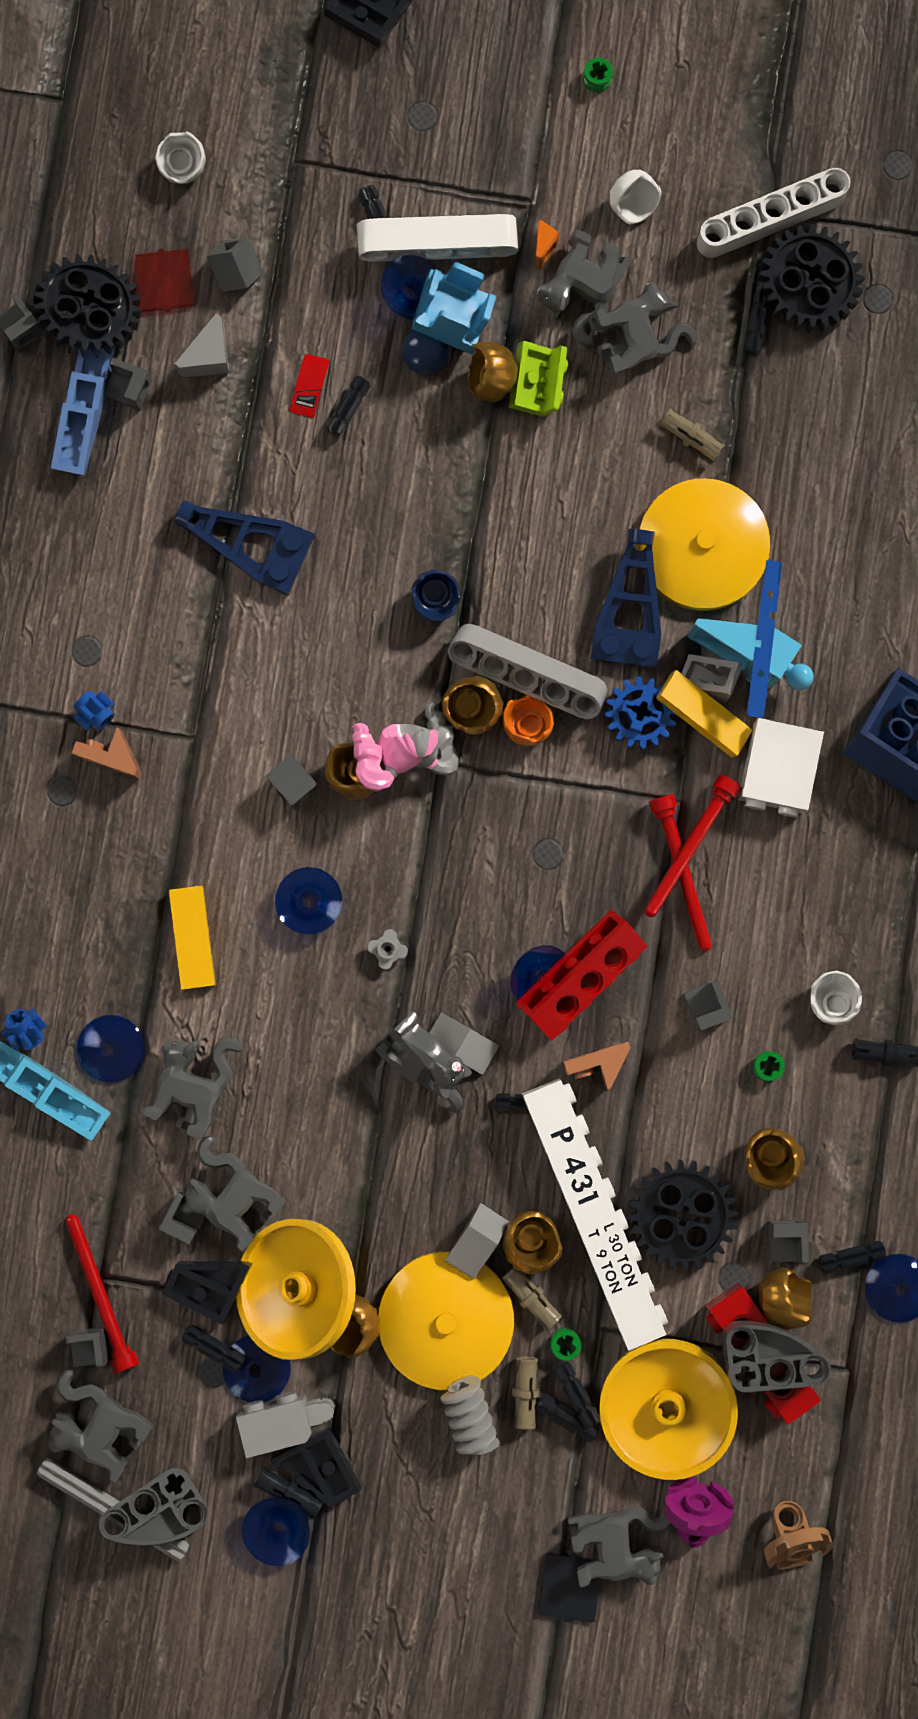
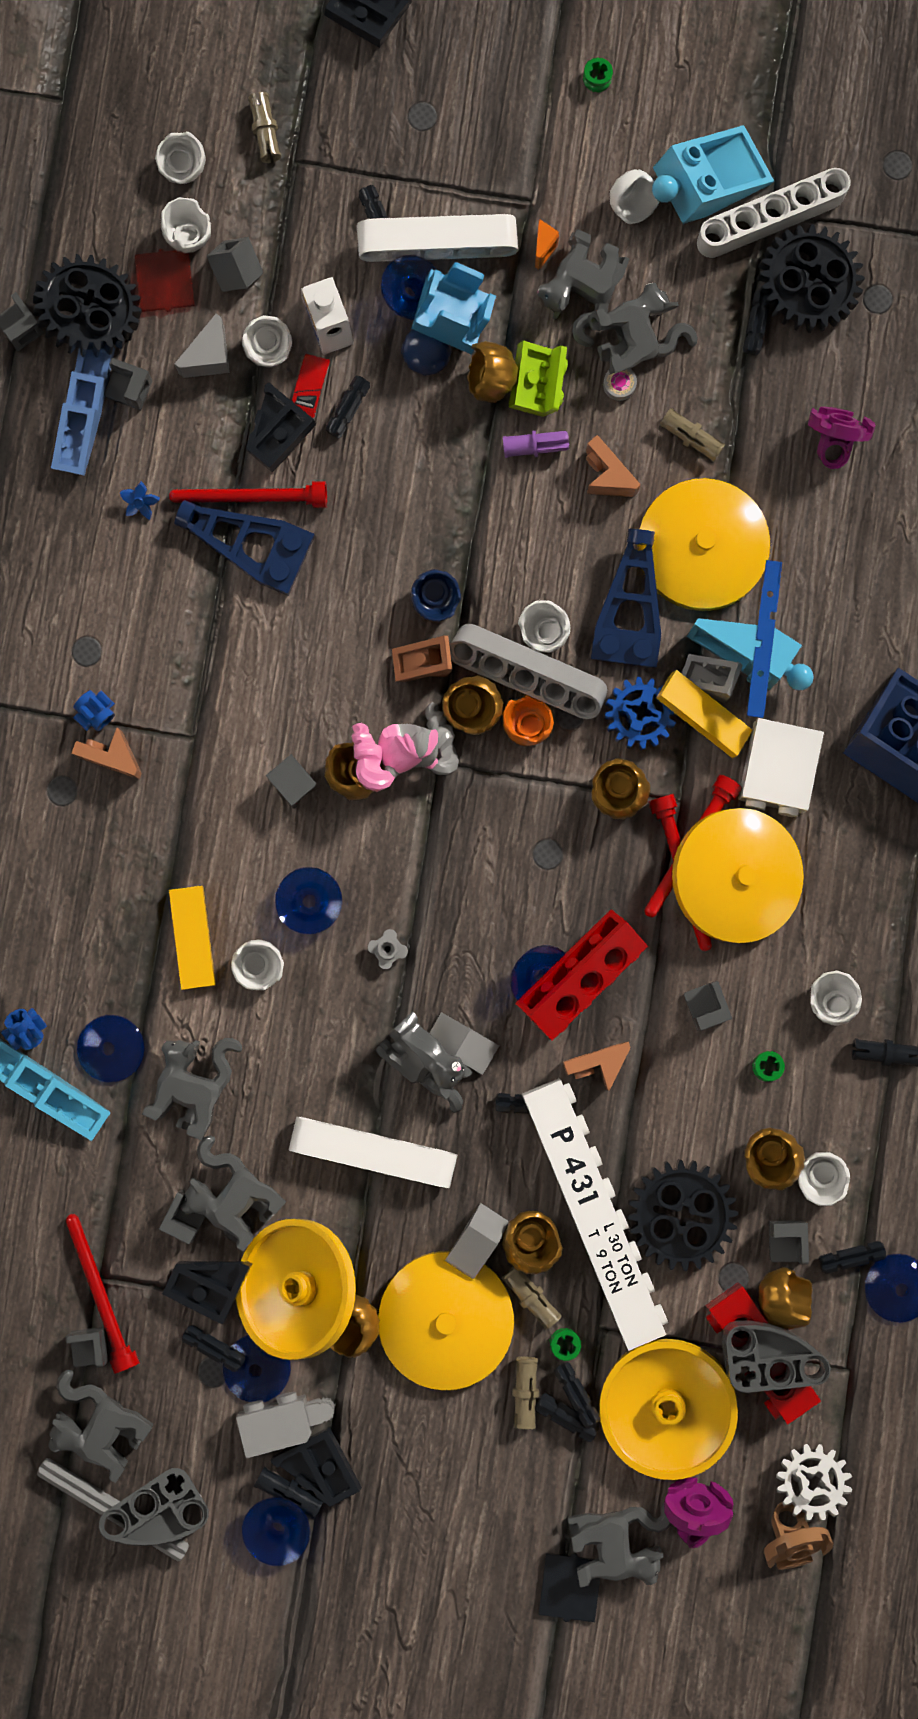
(139, 500): none -> blue plant
(185, 225): none -> white hair
(257, 965): none -> white hair
(264, 127): none -> dark tan pin
(267, 341): none -> white hair
(277, 428): none -> black wing
(313, 495): none -> red piece
(326, 313): none -> white torso
(373, 1152): none -> white beam
(422, 659): none -> nougat slope
(470, 1417): light grey piece -> none
(535, 443): none -> medium lavender axle
(544, 626): none -> white hair
(615, 478): none -> nougat slope
(620, 385): none -> tile
(620, 789): none -> pearl gold hair
(710, 173): none -> medium azure slope
(737, 875): none -> yellow dish
(824, 1179): none -> white hair
(828, 1491): none -> white gear
(841, 429): none -> magenta tile

